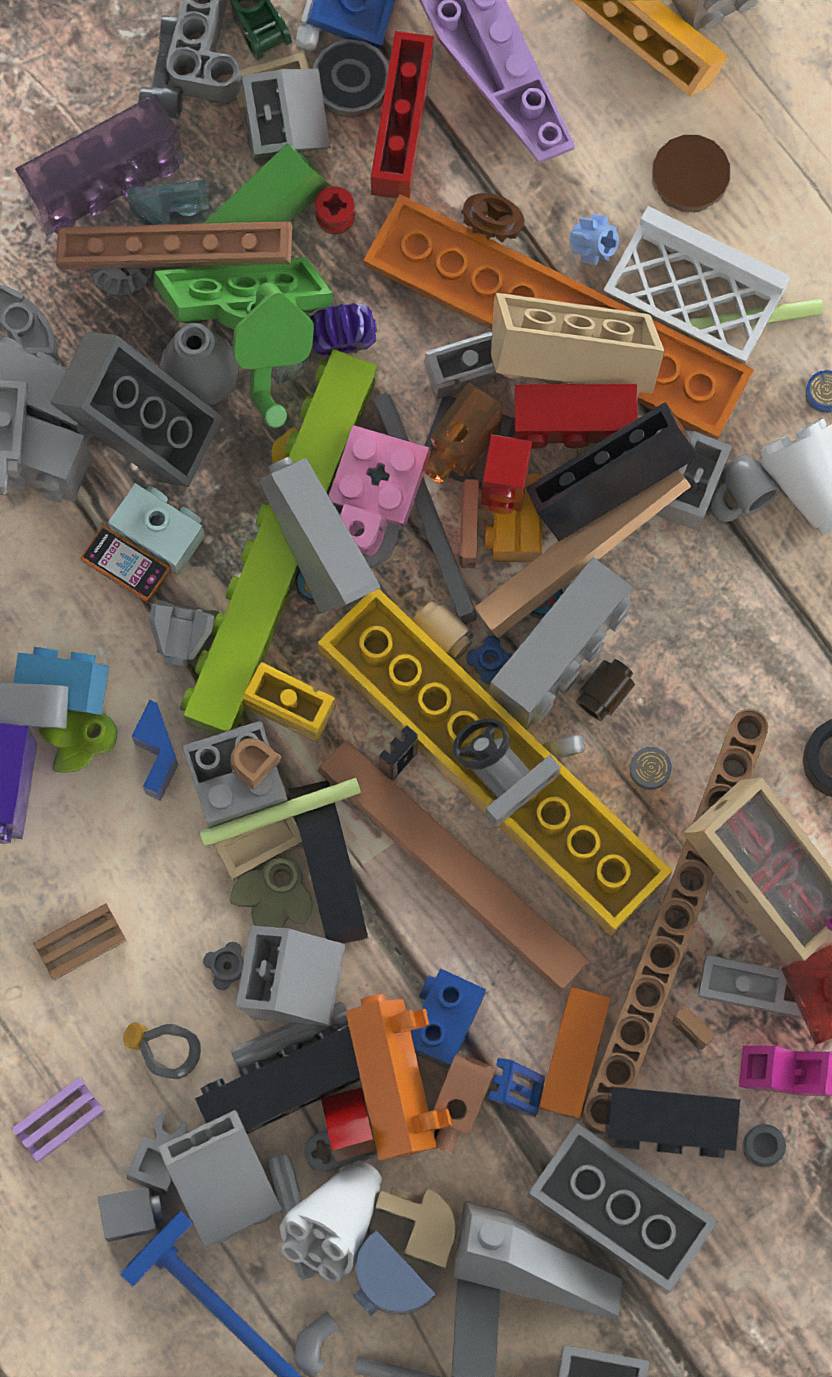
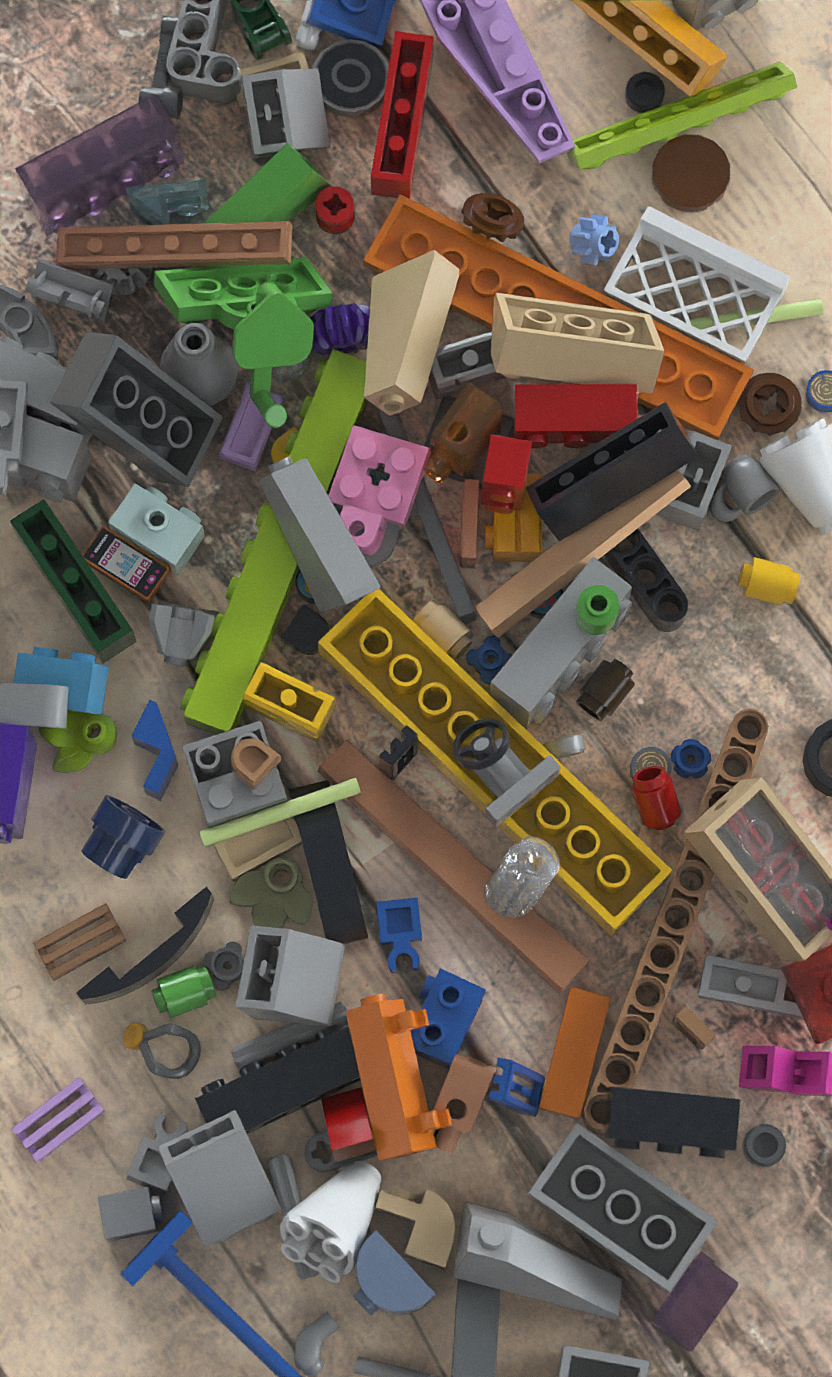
(70, 290): none -> light grey hinge
(73, 581): none -> dark green brick
(108, 986): none -> black slope
(121, 837): none -> dark blue piece
(183, 991): none -> bright green brick
(247, 433): none -> lavender tile
(305, 631): none -> black tile
(399, 926): none -> blue plate
(406, 328): none -> tan slope
(521, 877): none -> clear piece
(594, 621): none -> bright green brick
(644, 92): none -> black tile
(649, 595): none -> black beam
(656, 798): none -> red brick
(688, 112): none -> lime plate
(694, 1302): none -> clear purple panel
(695, 749): none -> blue plate
(762, 387): none -> reddish brown gear
(768, 581): none -> yellow brick

